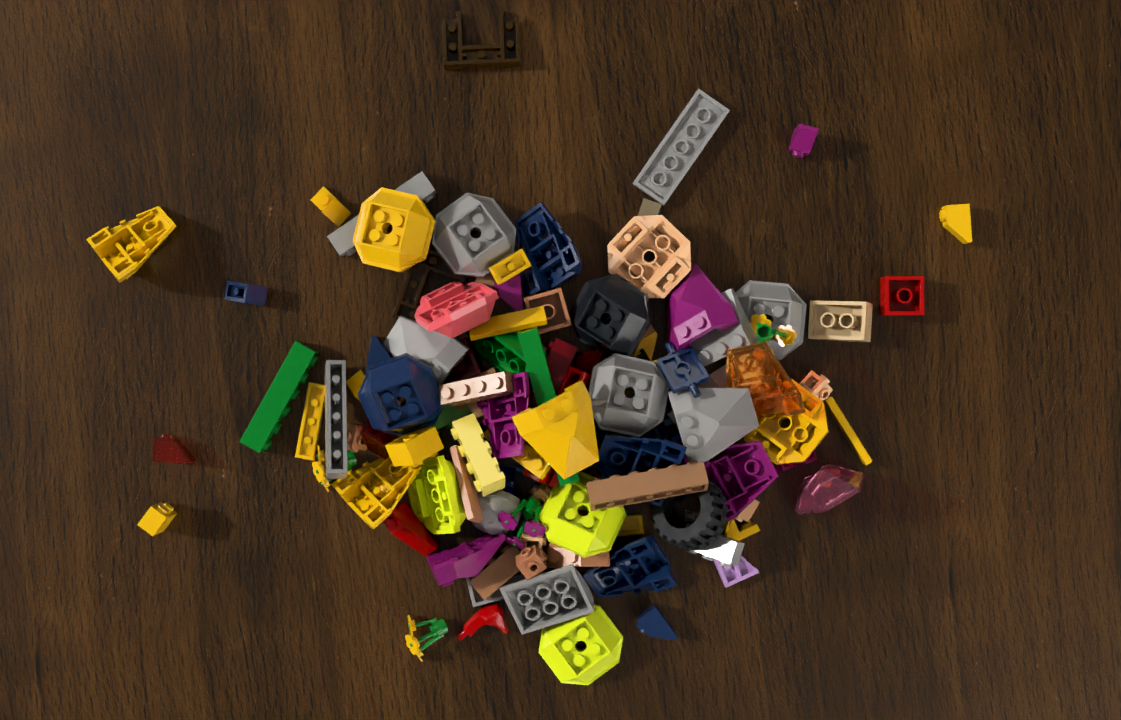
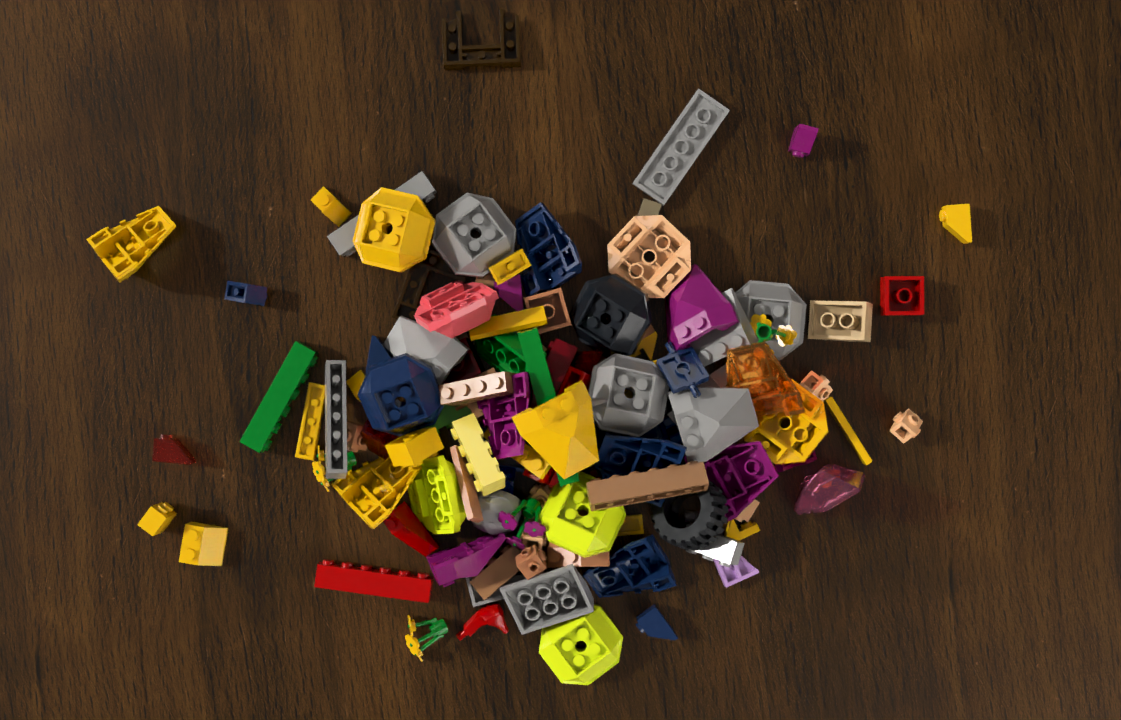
(203, 544): none -> yellow slope
(373, 581): none -> red brick
(906, 425): none -> light nougat brick

